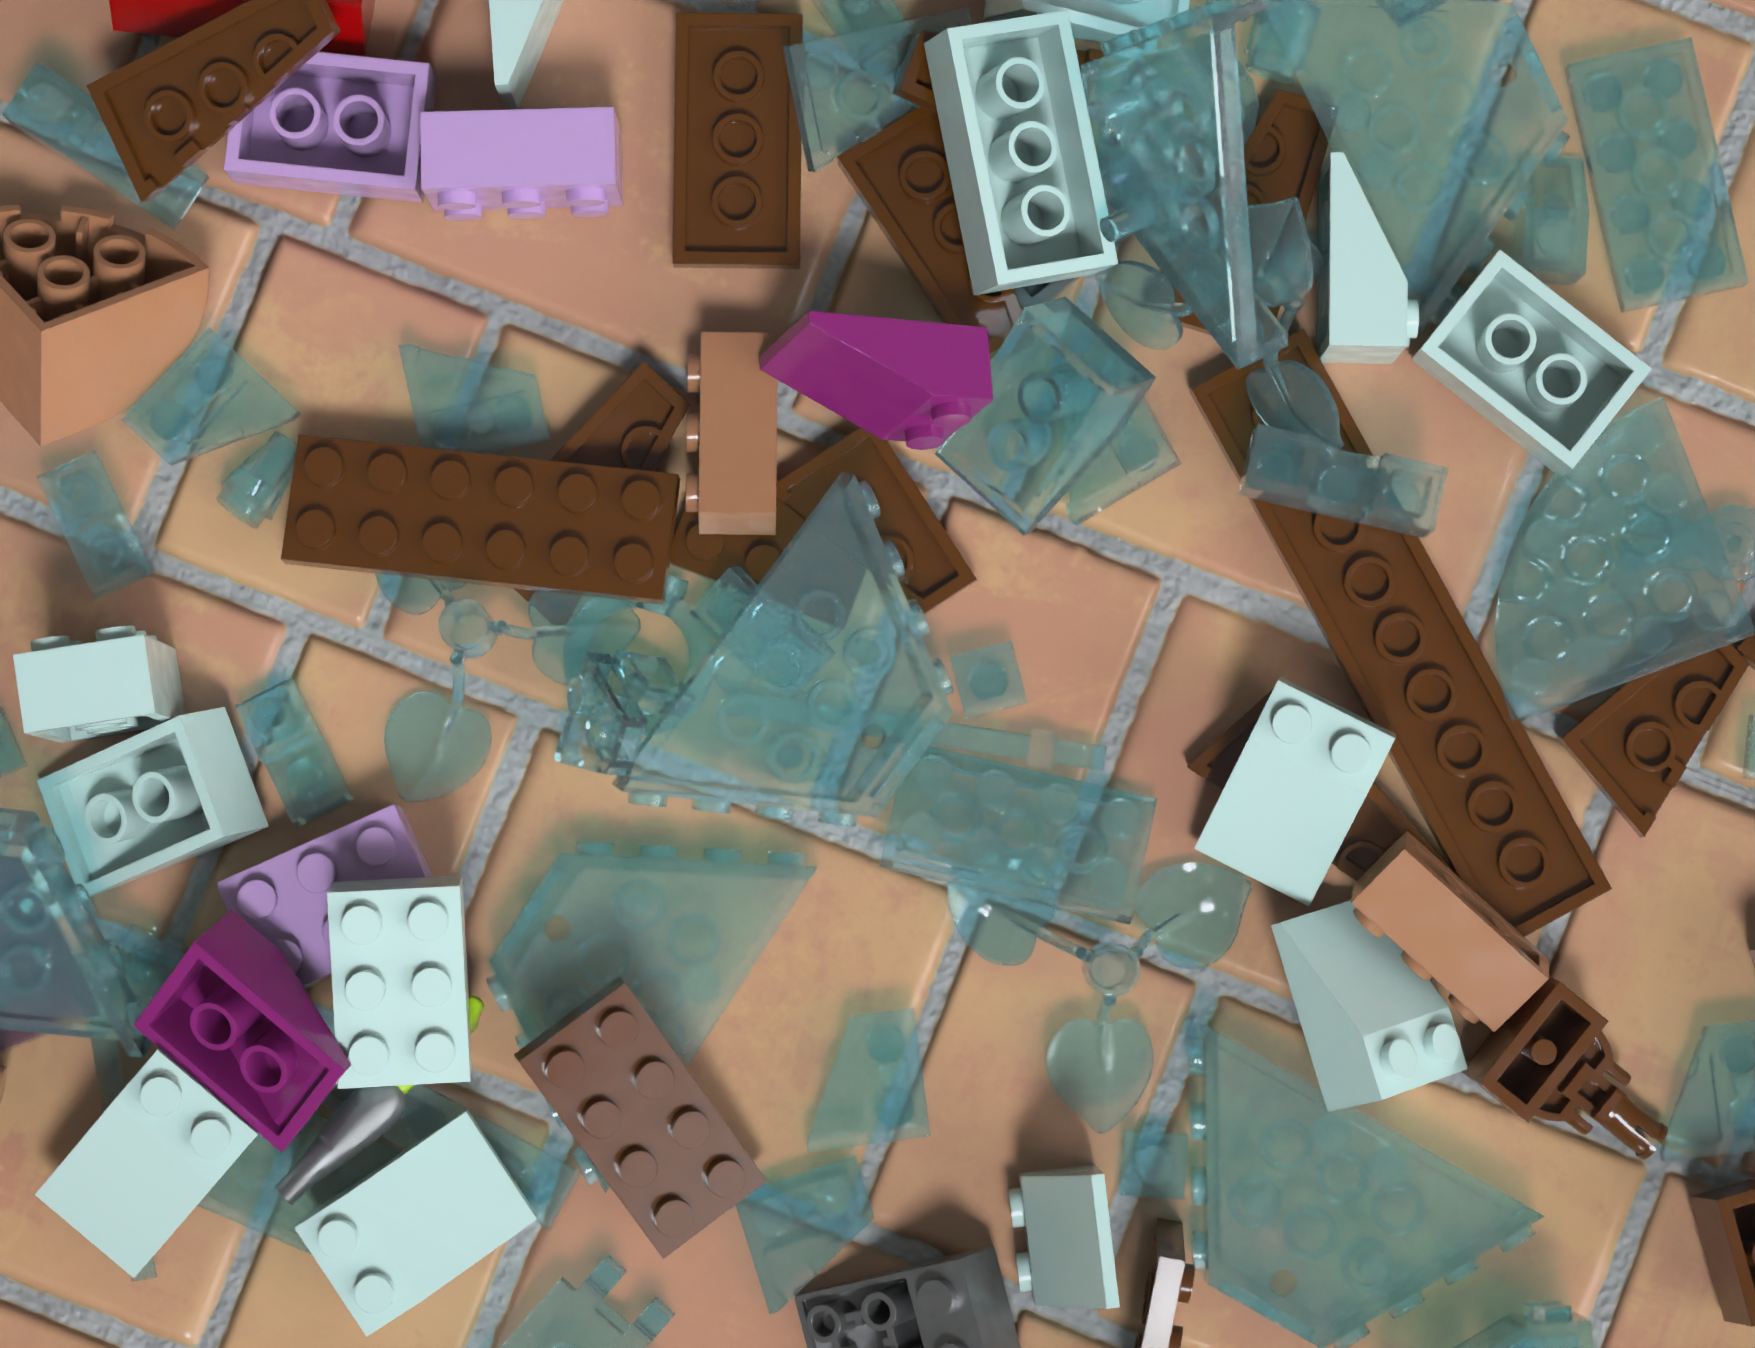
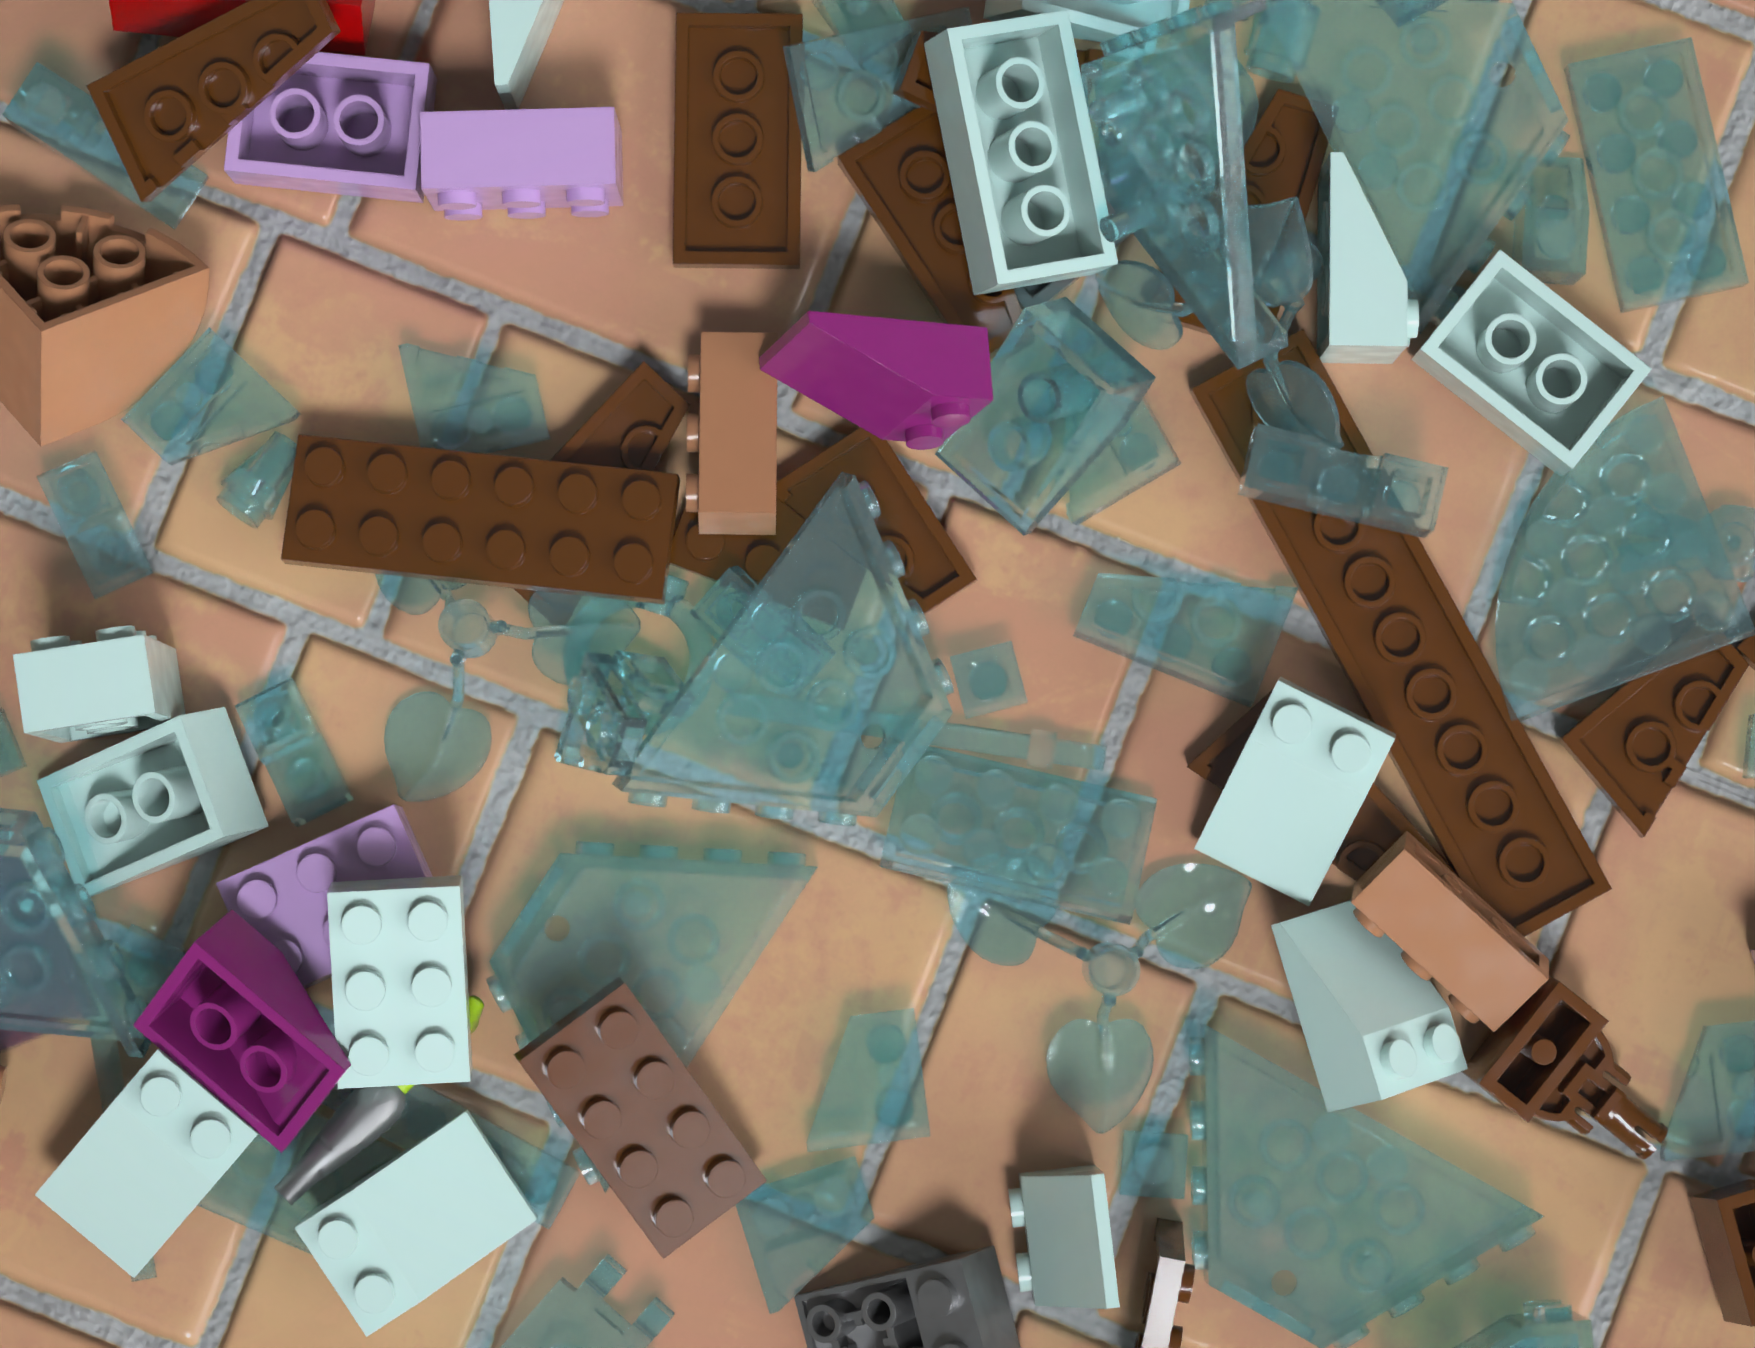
(1192, 631): none -> clear light blue wing

